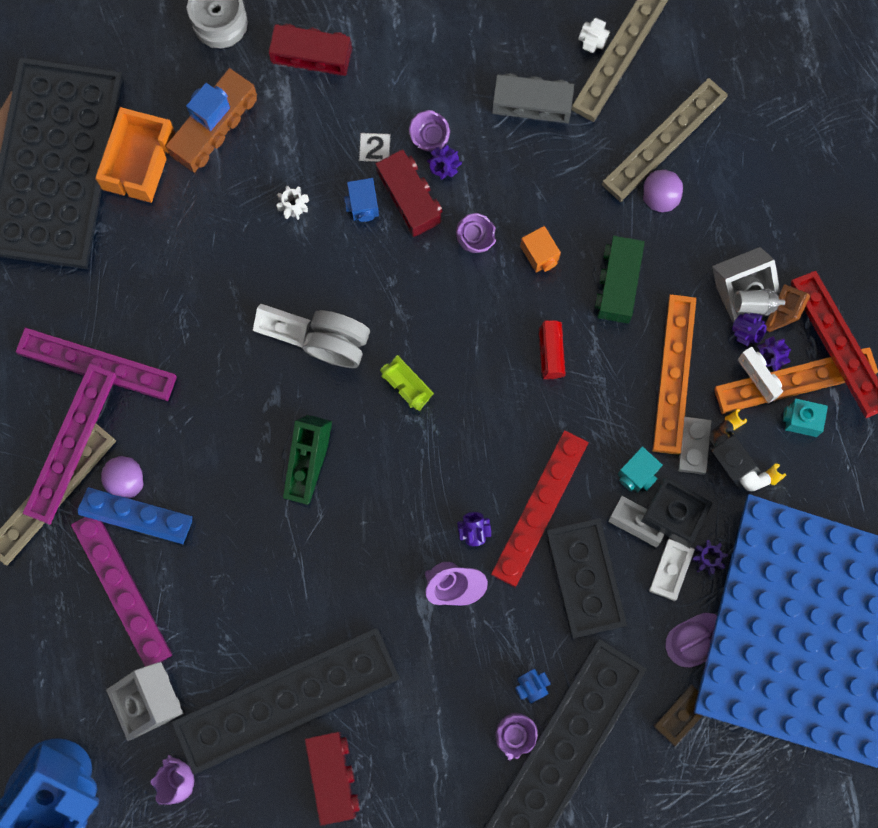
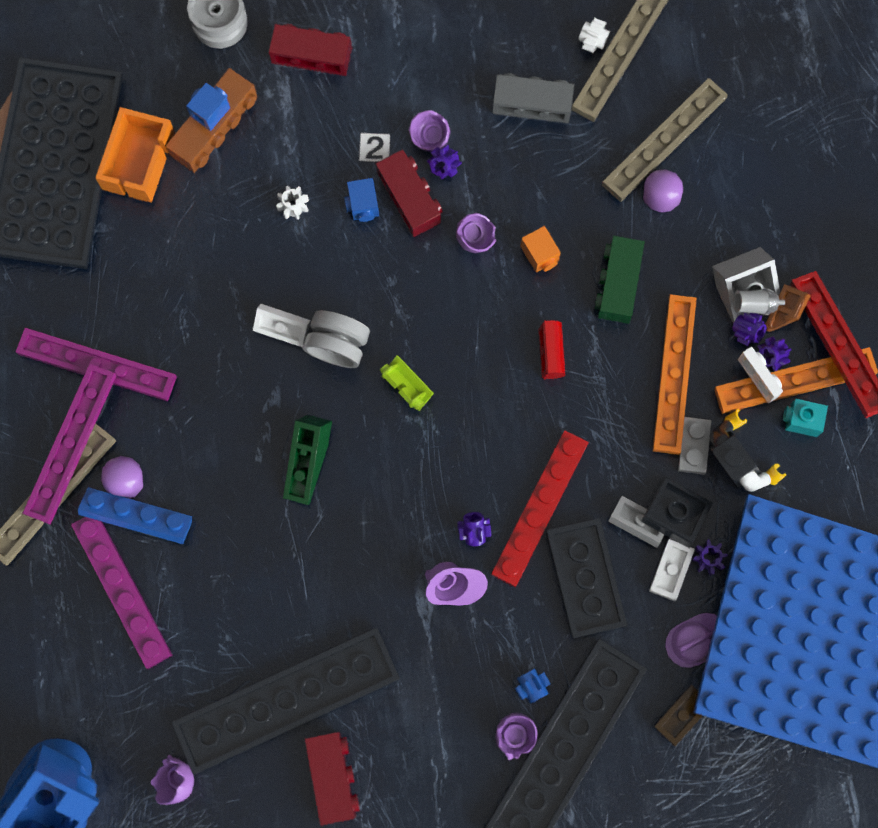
(144, 700): light grey slope -> none
(639, 471): teal brick -> none

